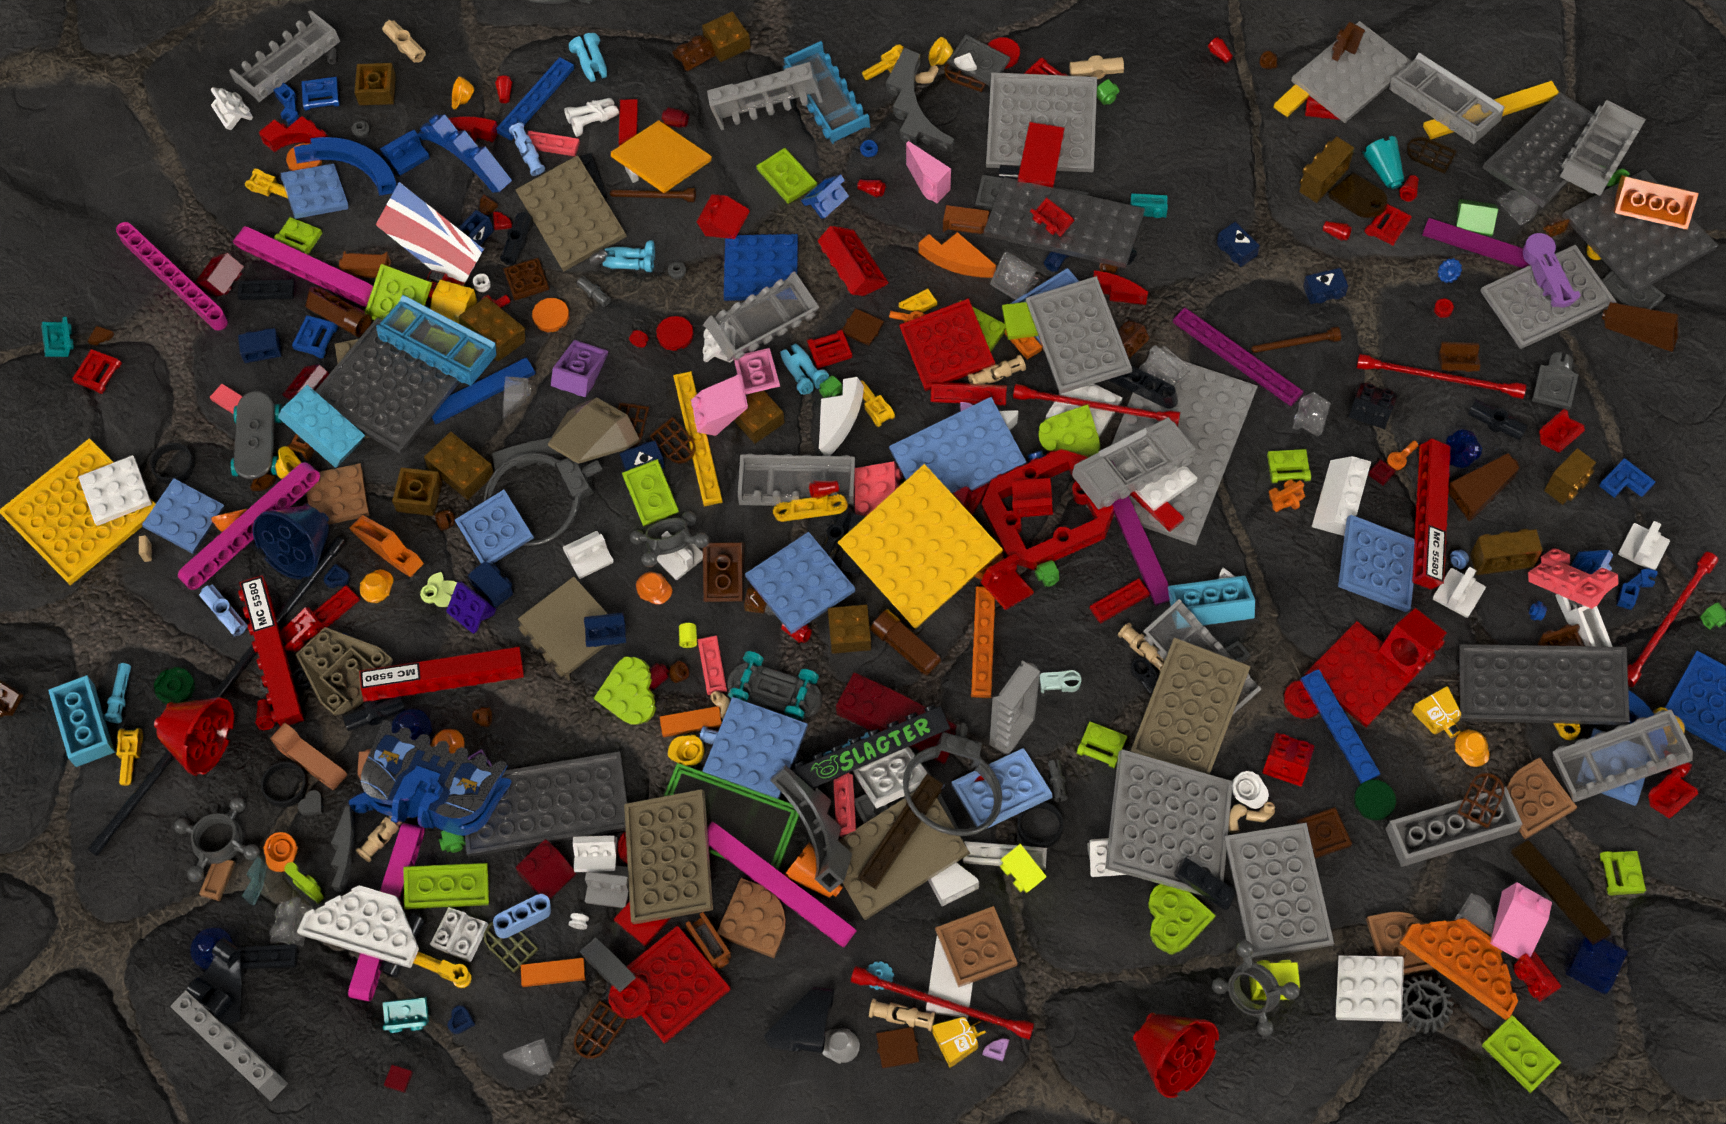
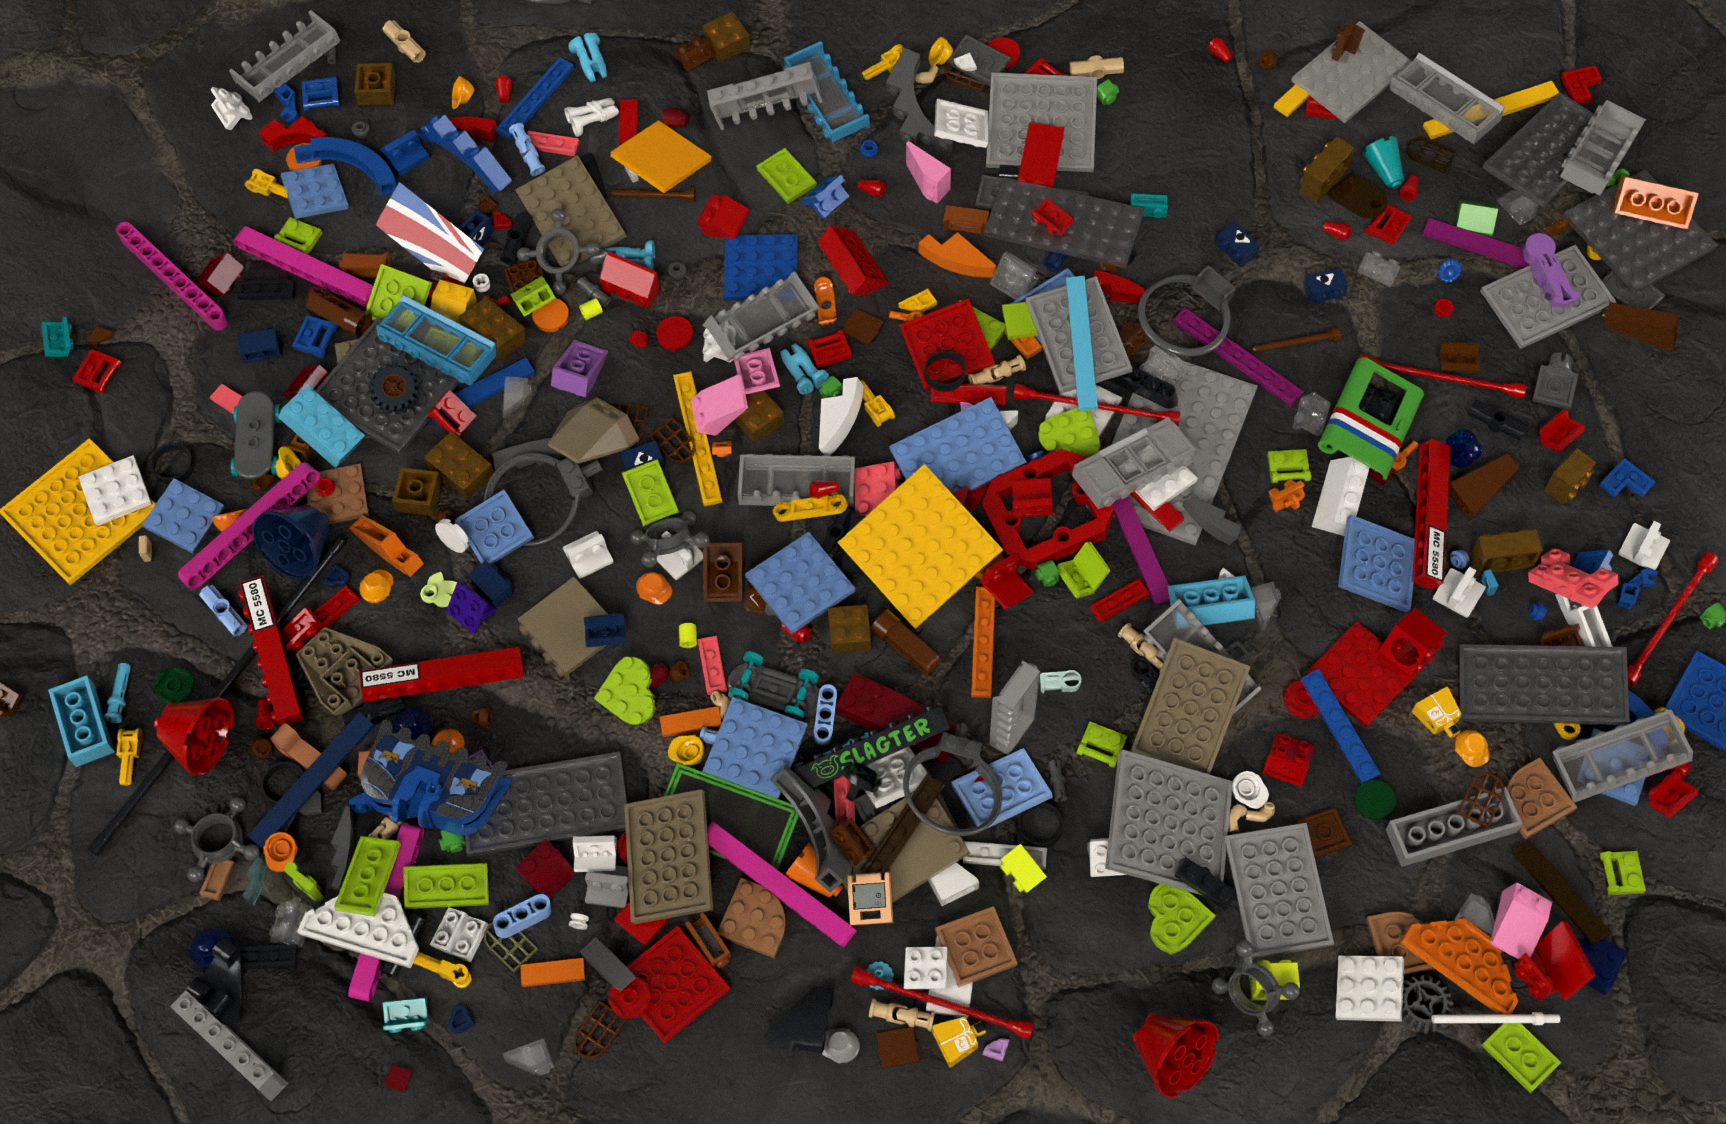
(261, 747): none -> reddish brown tile
(312, 779): none -> dark blue tile
(325, 487): none -> red plate
(367, 876): none -> lime tile
(394, 388): none -> black wheel
(452, 535): none -> white tile
(455, 410): none -> plate
(524, 253): none -> dark grey piece
(533, 296): none -> lime brick
(590, 309): none -> neon yellow gear
(629, 280): none -> slope
(722, 449): none -> orange plate
(825, 292): none -> orange piece
(825, 705): none -> light blue beam
(852, 841): none -> reddish brown bracket
(860, 777): none -> black tile
(870, 894): none -> container
(925, 968): none -> white hinge
(944, 355): none -> black tyre
(961, 123): none -> white plate
(1081, 343): none -> medium azure tile
(1084, 572): none -> lime bracket
(1209, 285): none -> dark grey brick
(1212, 520): none -> dark grey slope
(1266, 602): none -> clear slope
(1362, 434): none -> bright green piece
(1379, 269): none -> clear bracket
(1489, 582): none -> dark azure tile
(1535, 1018): none -> white bar
(1565, 960): none -> red tile
(1577, 82): none -> red plate

